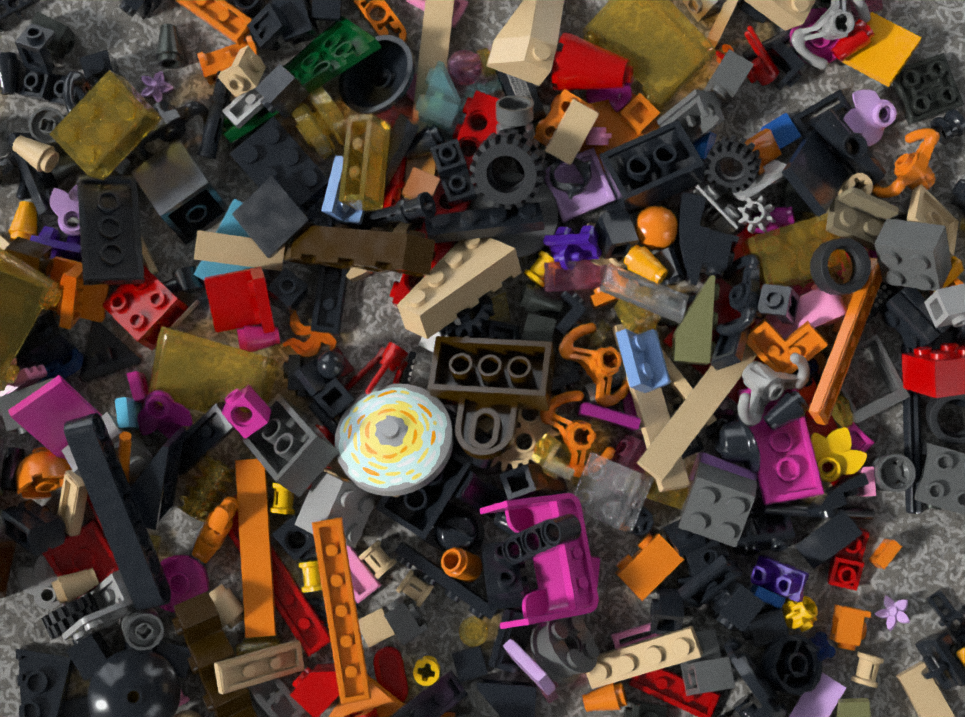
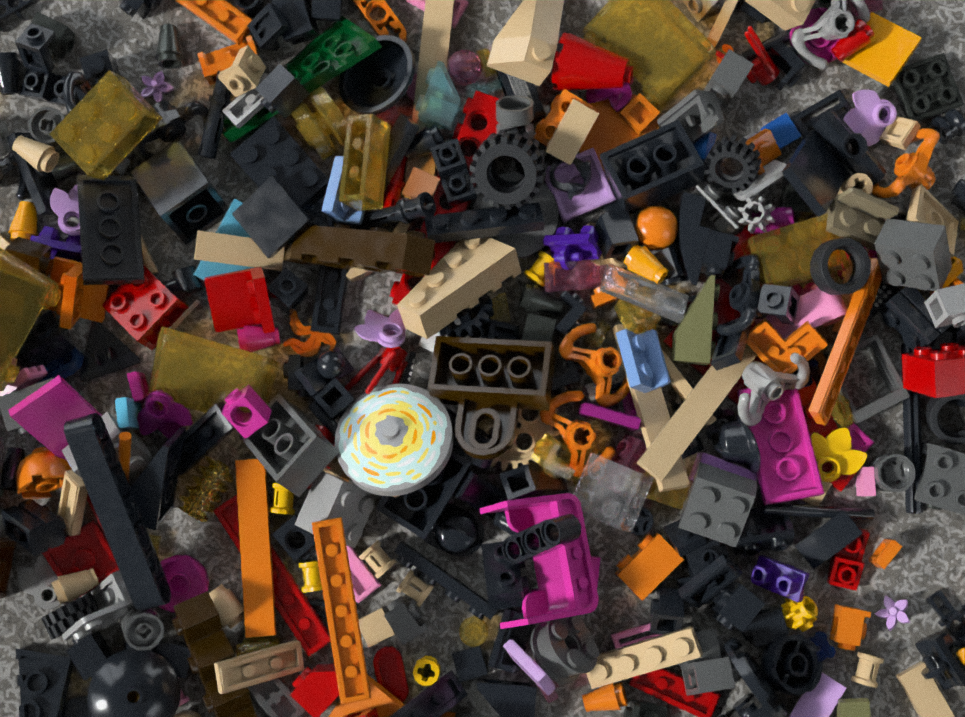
(215, 529): orange hinge -> none
(382, 329): none -> lavender plate
(461, 564): orange brick -> none
(598, 136): bright pink plate -> none
(767, 596): blue tile -> none
(786, 410): black cone -> none
(835, 495): black slope -> none
(900, 132): none -> tan tile

